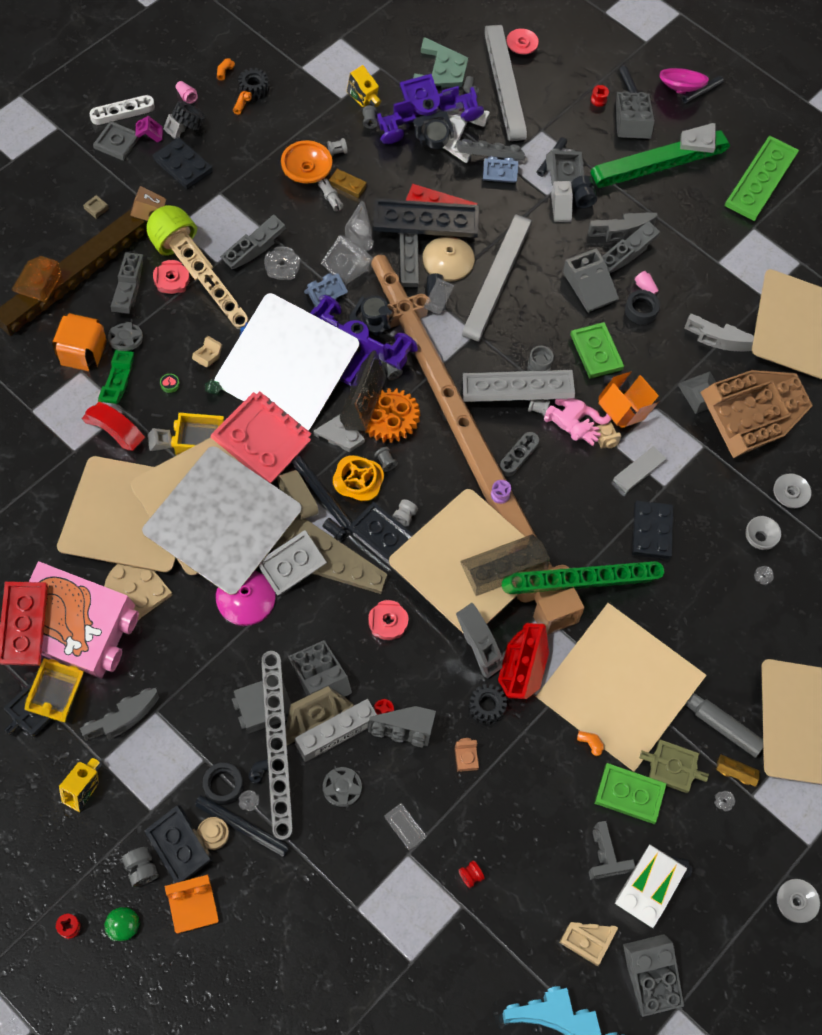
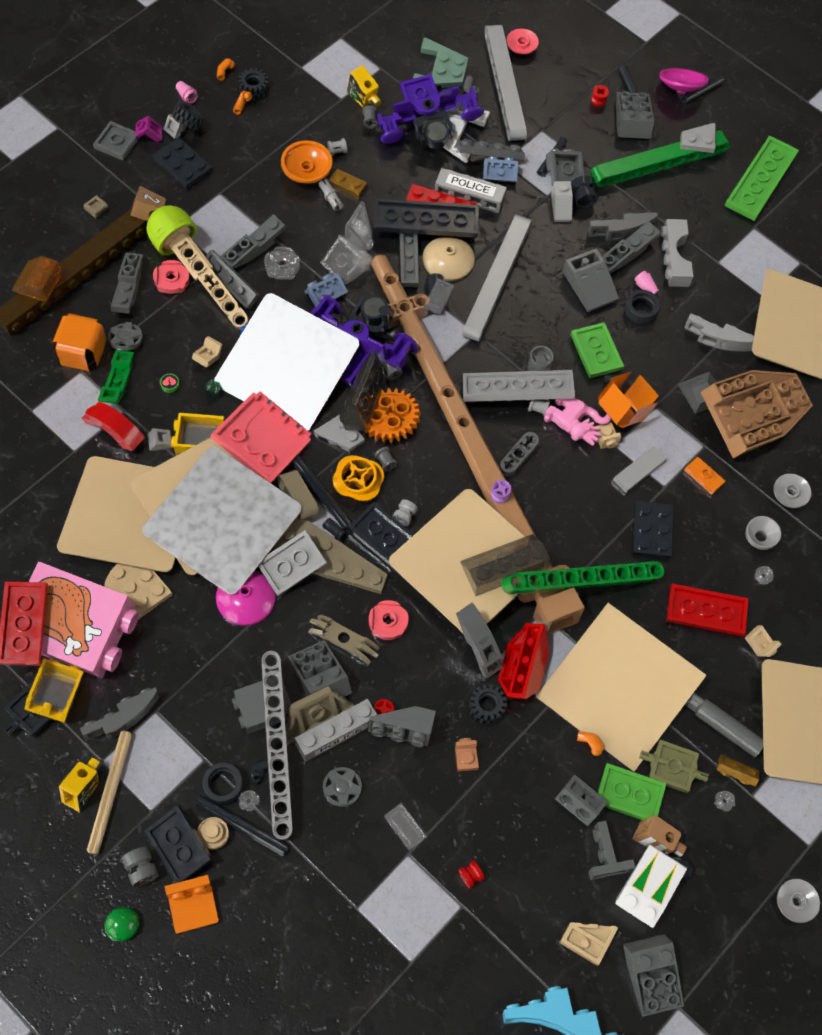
(72, 928): red wheel -> none
(109, 793): none -> tan axle
(121, 107): white beam -> none
(232, 280): none -> dark grey plate
(354, 644): none -> dark tan piece
(484, 193): none -> light grey brick
(581, 800): none -> dark grey brick
(659, 835): none -> medium nougat torso
(678, 271): none -> light grey arch
(704, 475): none -> orange plate
(707, 610): none -> red plate
(761, 642): none -> tan bracket

